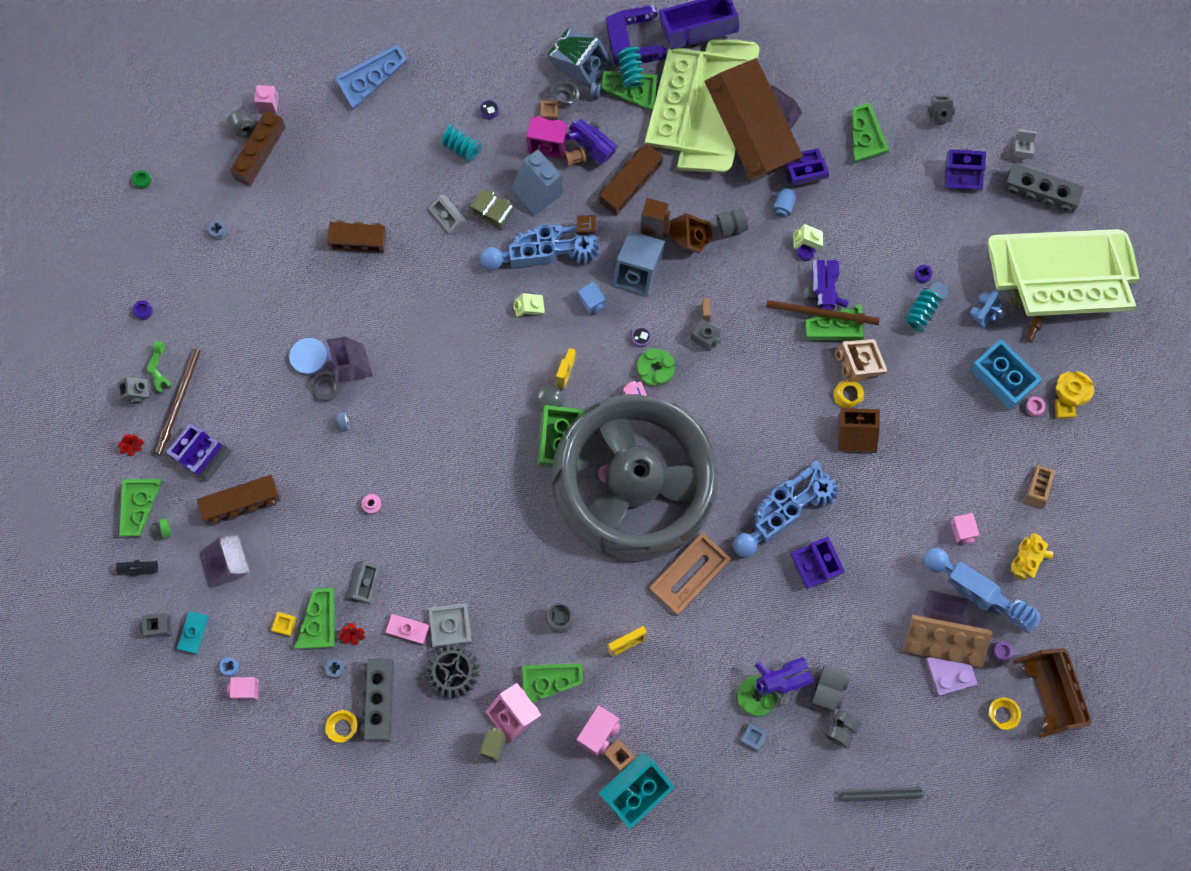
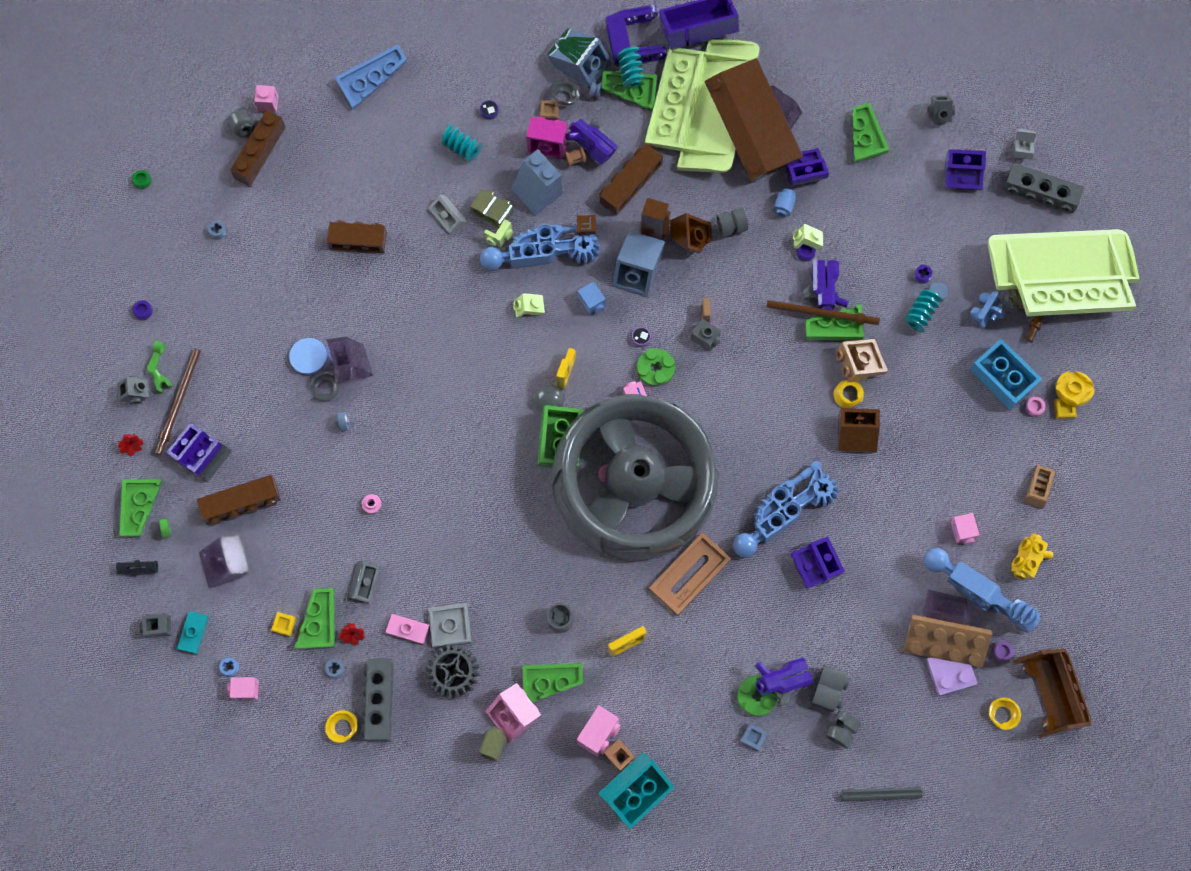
(503, 233): none -> yellowish green bracket

